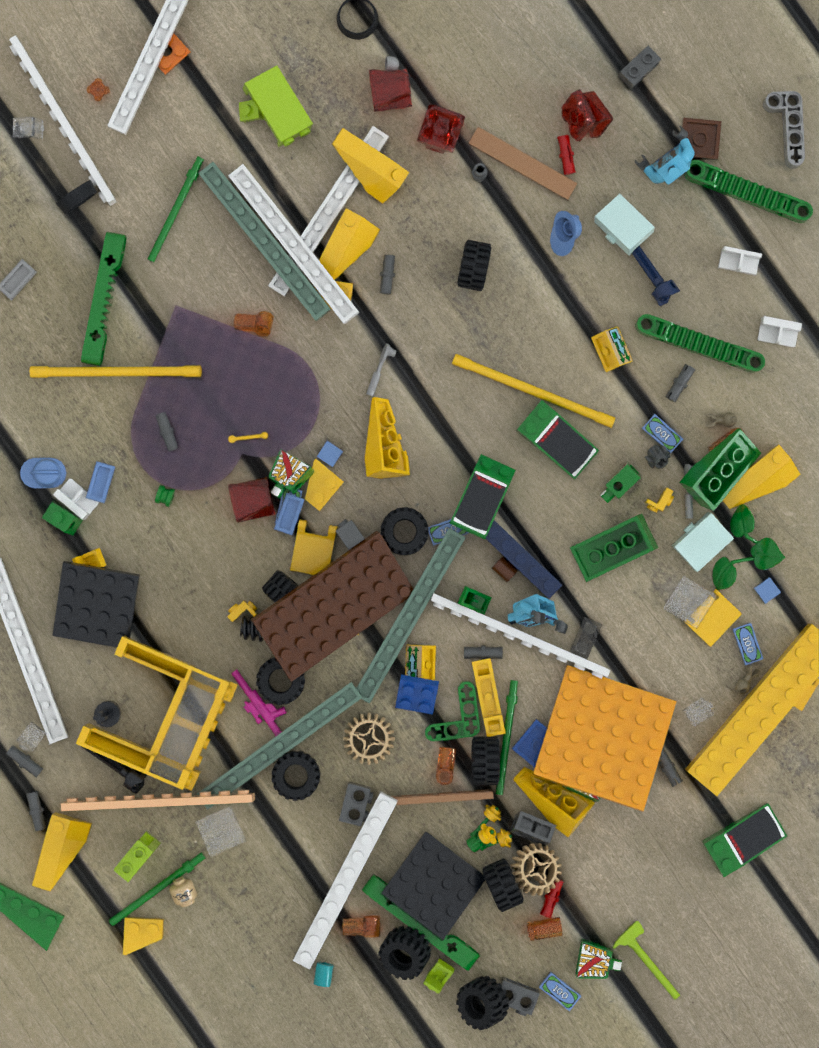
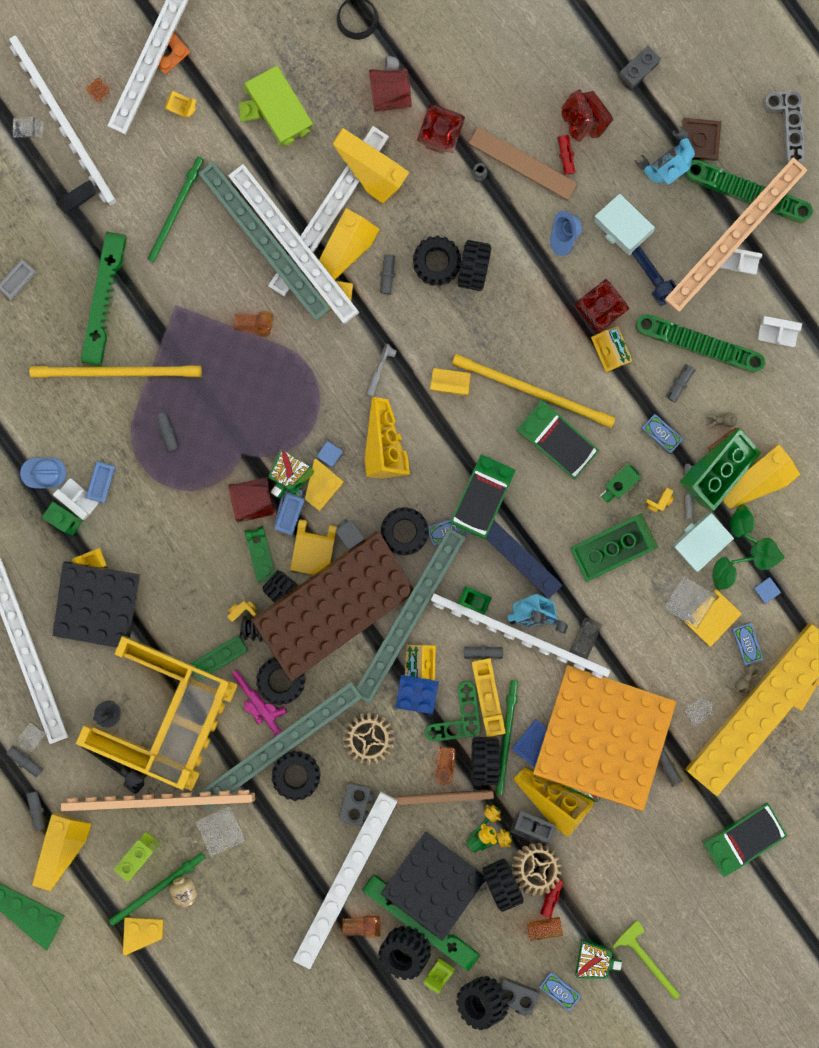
(164, 496): green wheel -> none
(180, 105): none -> yellow bracket
(221, 655): none -> green tile
(232, 439): yellow hinge -> none
(260, 554): none -> green plate
(323, 974): teal piece -> none
(433, 244): none -> black tyre
(450, 382): none -> yellow panel
(504, 569): reddish brown piece -> none
(601, 306): none -> clear red piece
(657, 456): dark grey gear -> none
(735, 235): none -> light nougat plate

